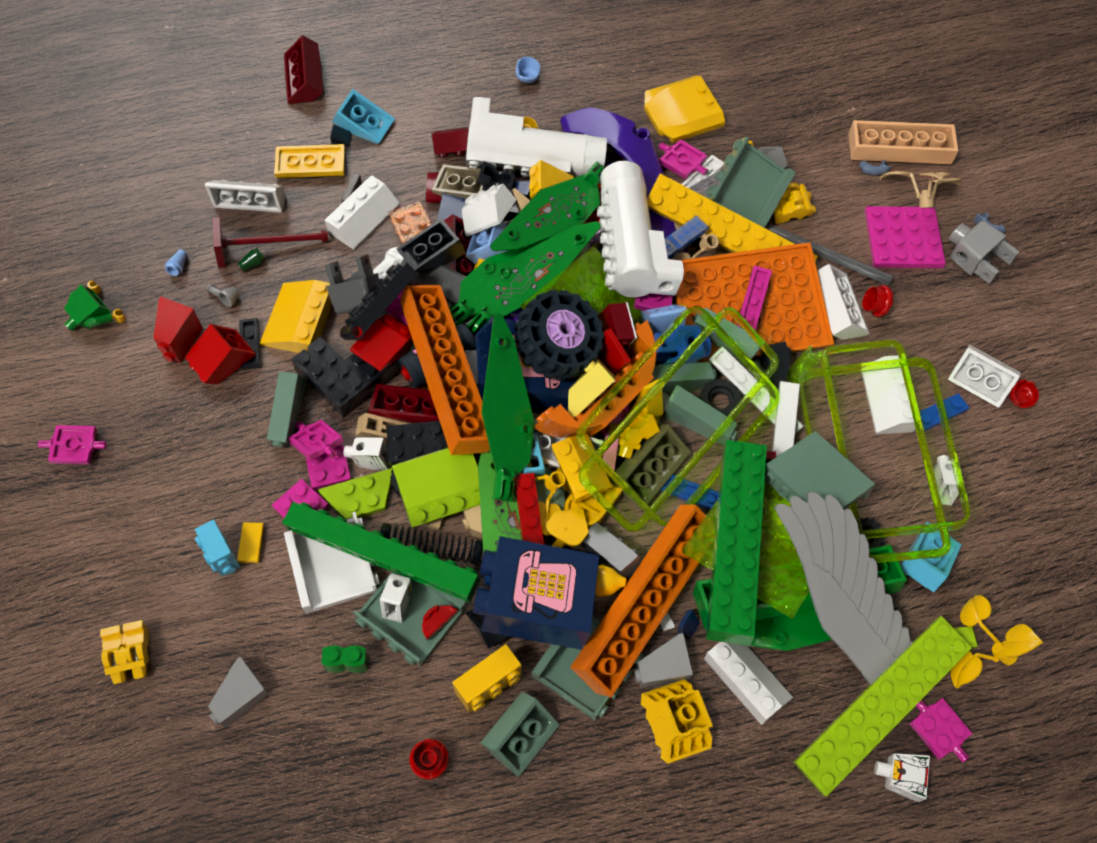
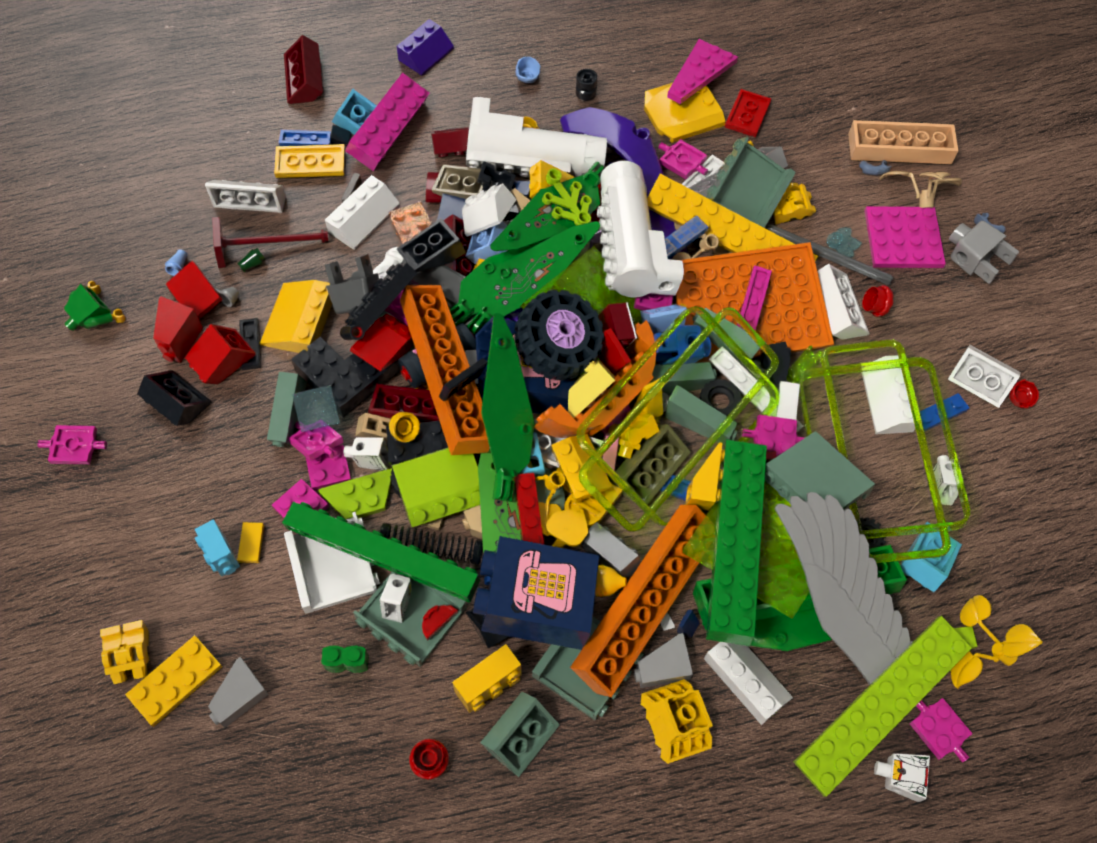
(173, 397): none -> black slope
(173, 681): none -> yellow plate
(194, 289): none -> red tile
(304, 138): none -> plate
(315, 408): none -> clear light blue tile
(387, 122): none -> dark pink brick
(404, 426): none -> yellow helmet
(424, 47): none -> dark purple slope
(463, 379): none -> black tile
(579, 217): none -> lime plant
(586, 84): none -> black wheel
(700, 68): none -> dark pink wing
(703, 487): none -> yellow slope
(748, 113): none -> red tile
(775, 432): none -> dark pink plate
(844, 242): none -> clear light blue plate

